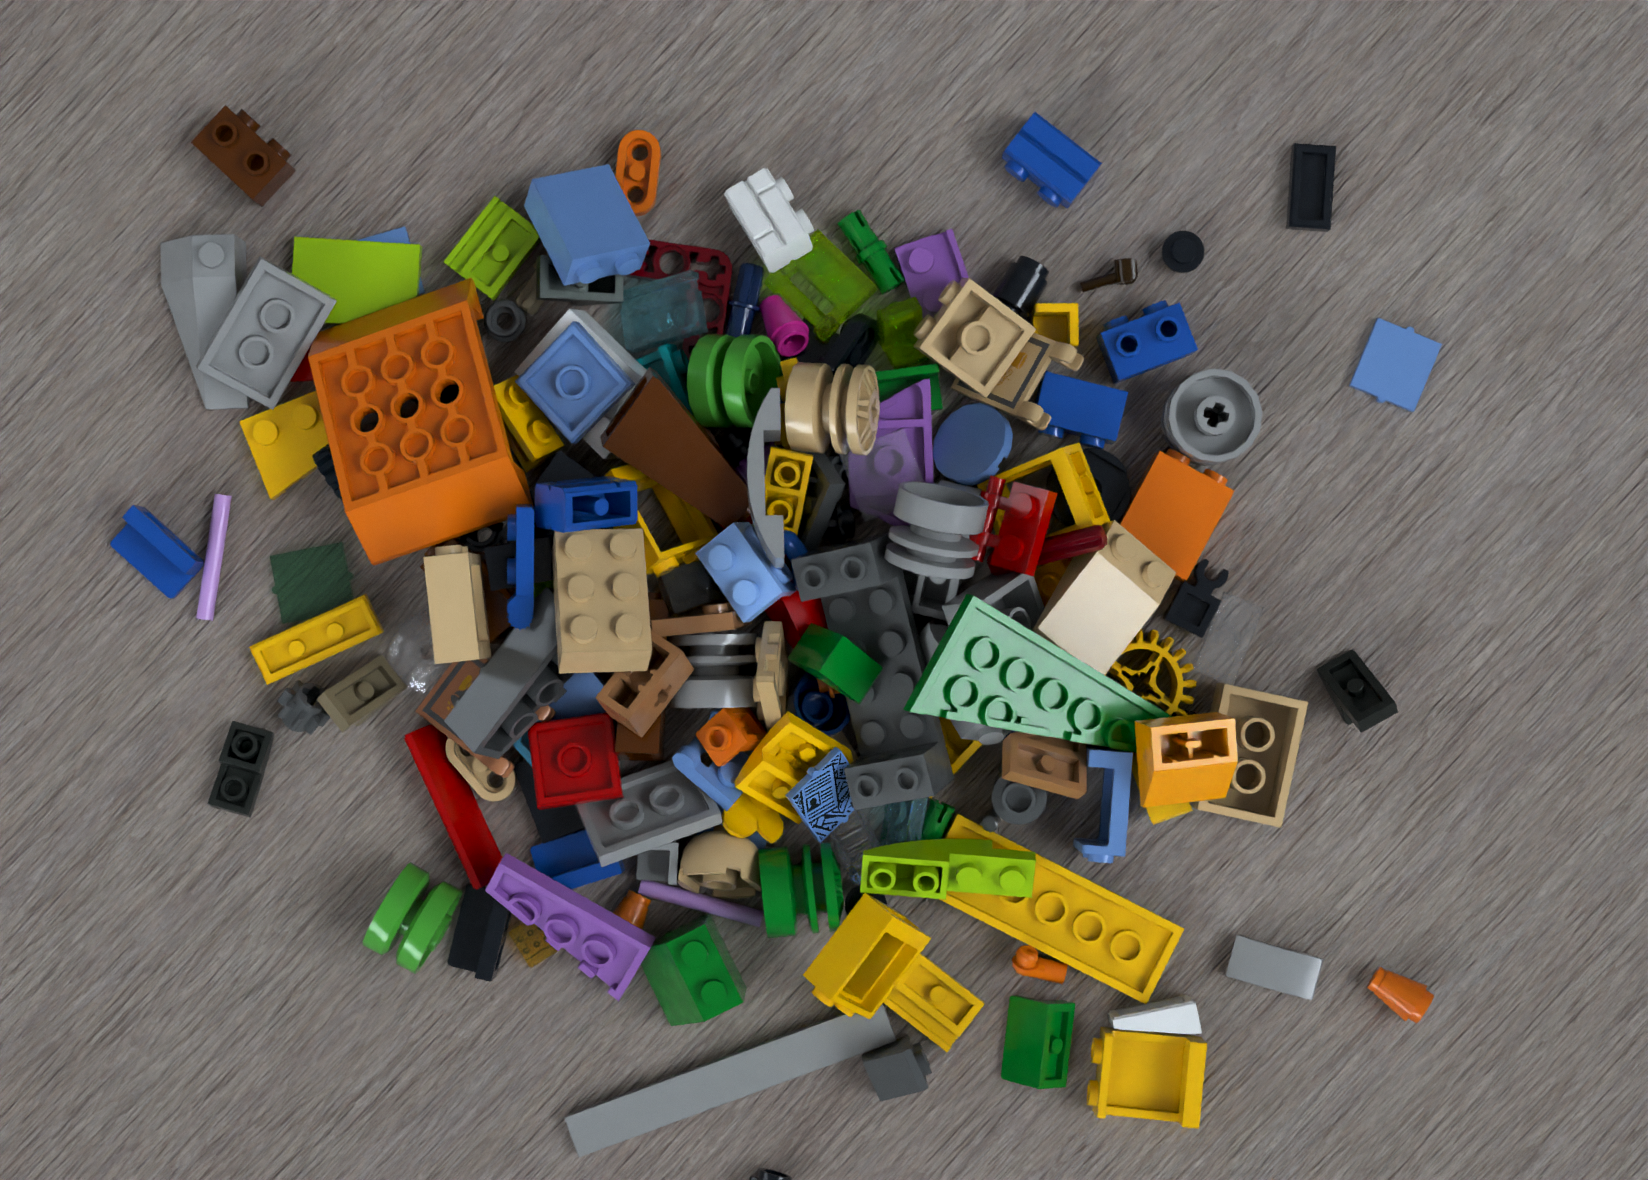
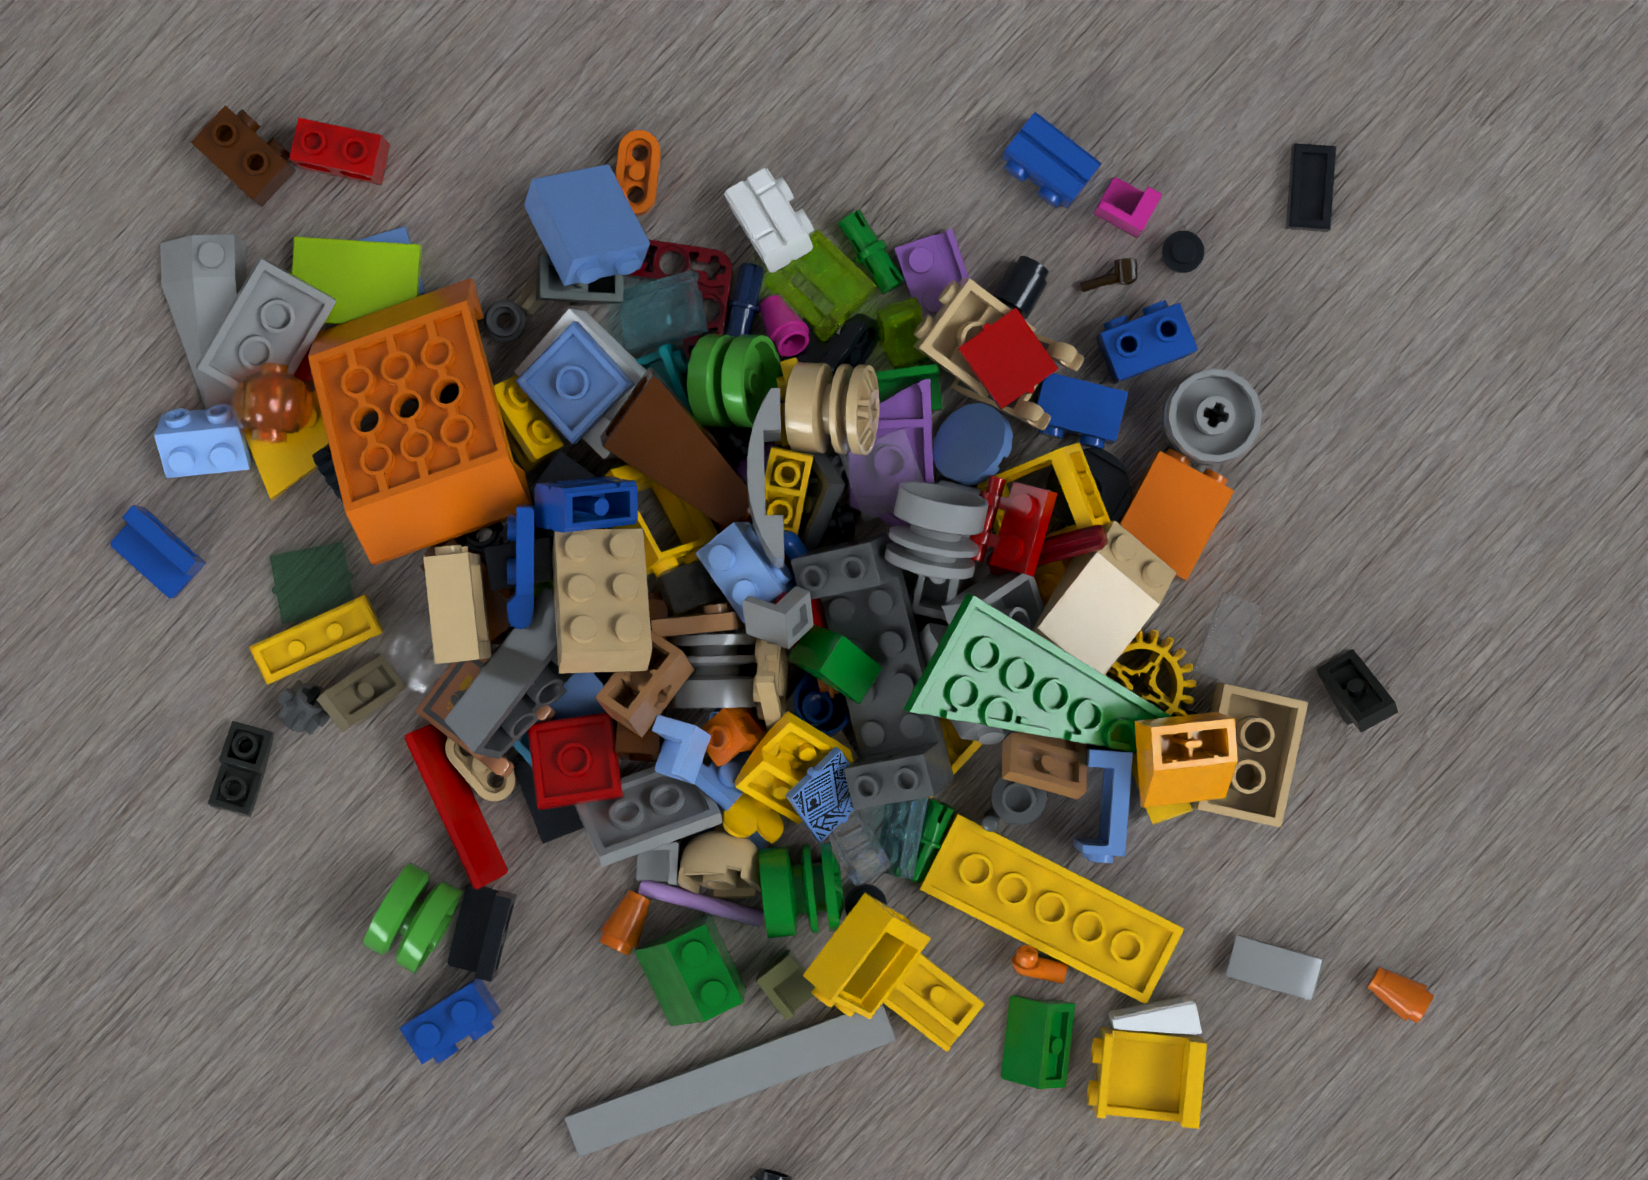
(201, 442): none -> light blue bracket
(213, 557): lavender bar -> none
(272, 403): none -> clear orange plant
(339, 151): none -> red brick
(451, 1019): none -> blue brick
(494, 248): lime plate -> none
(531, 943): clear yellow tile -> none
(572, 861): blue panel -> none
(589, 932): medium lavender wing -> none
(681, 749): none -> light blue panel
(779, 623): none -> light grey panel
(785, 984): none -> olive panel
(897, 1068): dark grey slope -> none
(946, 865): lime slope -> none
(1008, 358): none -> red piece
(1057, 322): yellow panel -> none
(1127, 206): none -> dark pink panel
(1194, 605): black plate -> none
(1395, 364): medium blue piece -> none

